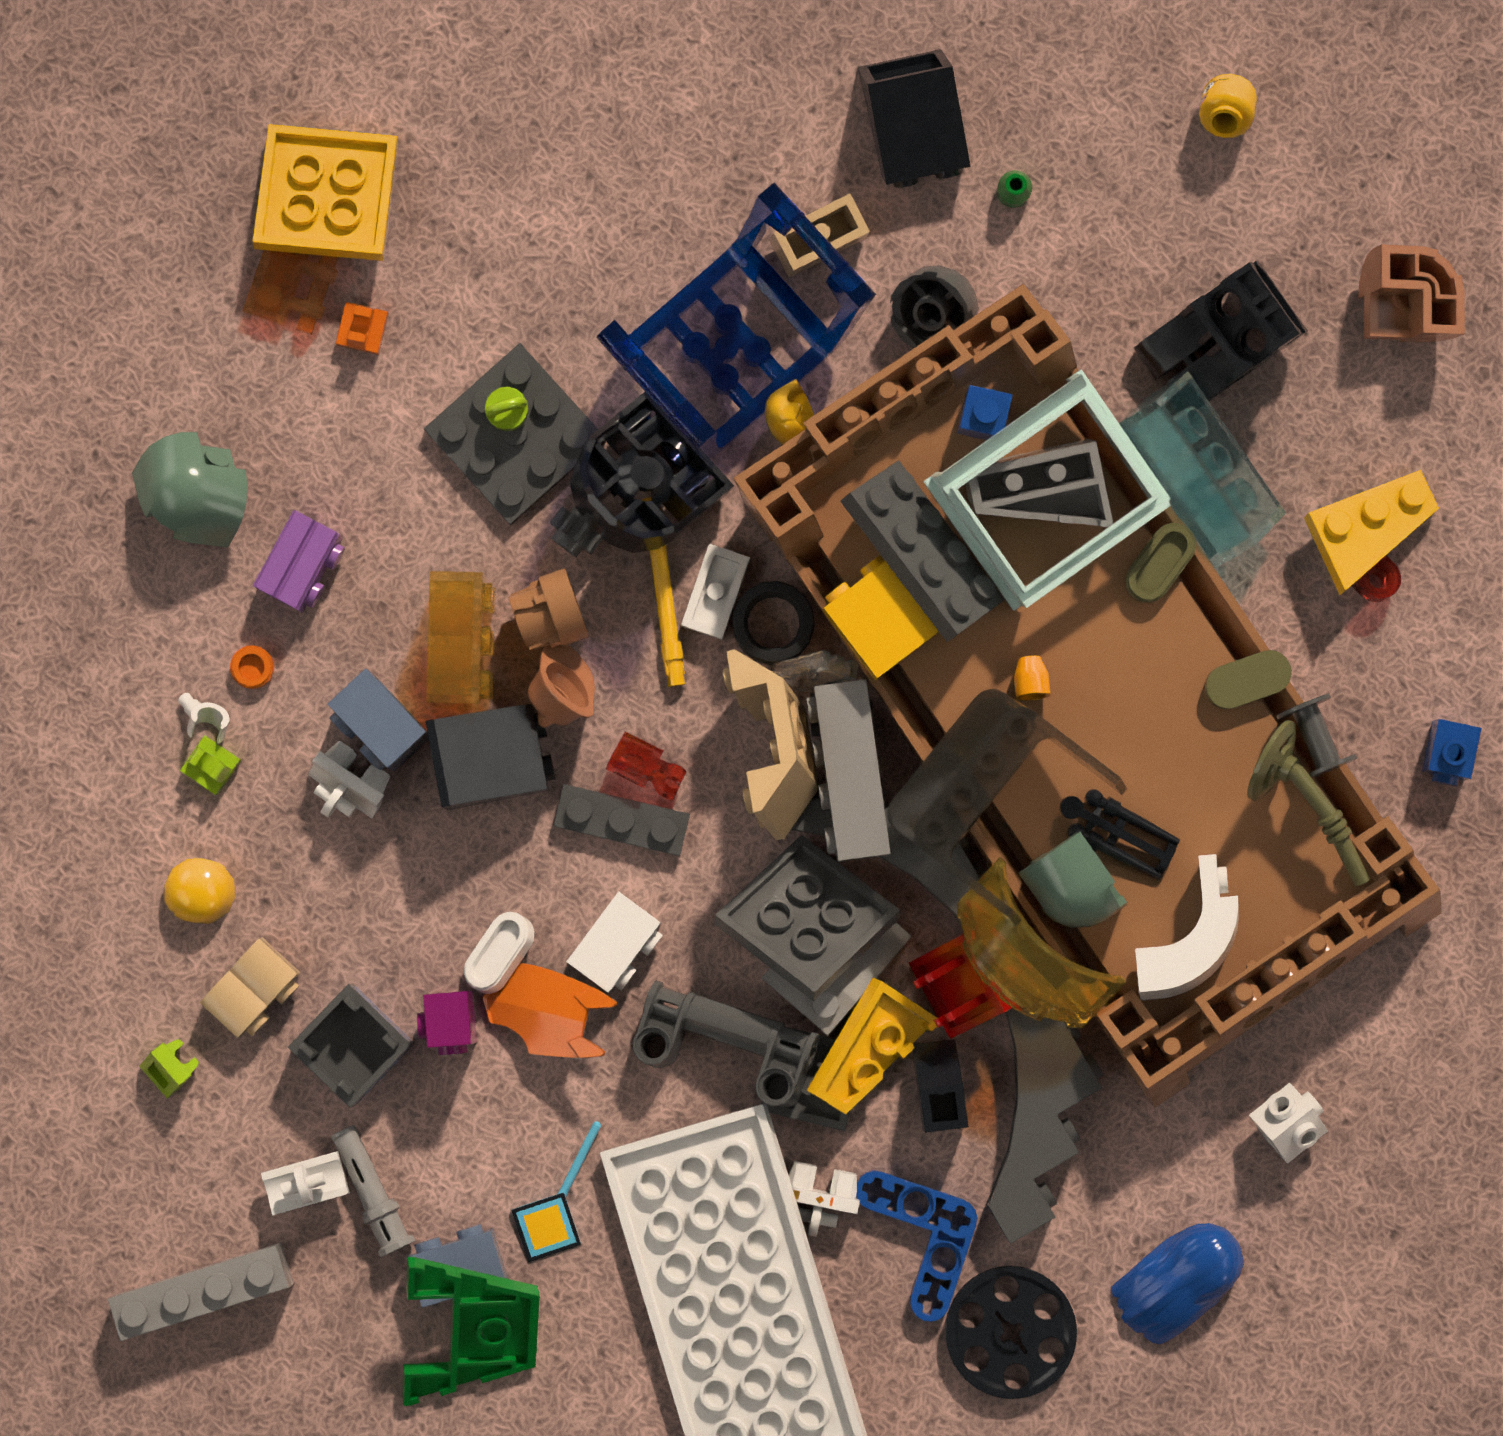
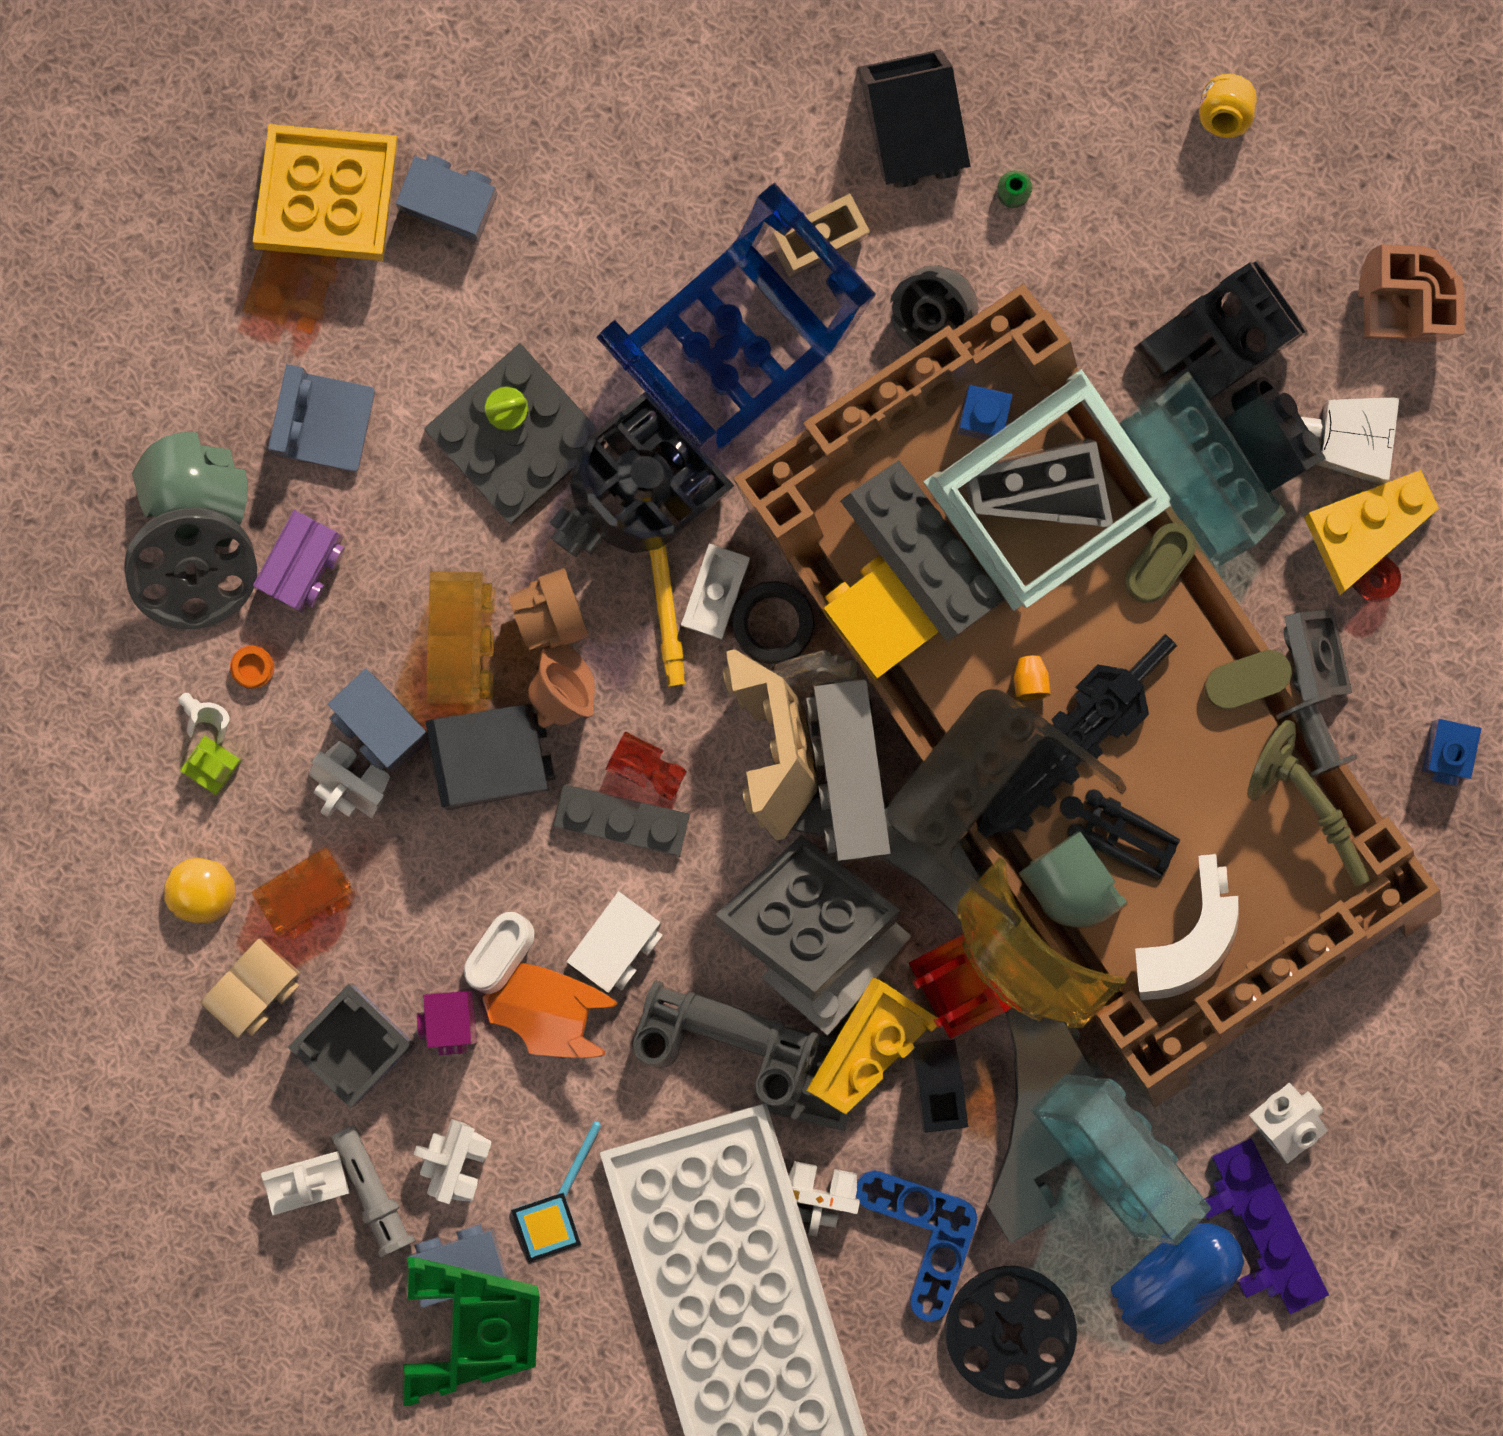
(166, 1070): lime tile -> none
(172, 566): none -> dark grey wedge
(200, 1291): light grey brick -> none
(304, 893): none -> clear orange hinge
(321, 420): none -> sand blue bracket
(362, 328): orange tile -> none
(445, 1160): none -> white hips
(447, 197): none -> sand blue brick
(787, 411): yellow hair -> none
(1109, 703): none -> black bar
(1121, 1158): none -> clear light blue brick
(1272, 433): none -> black hinge
(1283, 1256): none -> dark purple hinge
(1317, 654): none -> dark grey plate
(1357, 436): none -> white torso

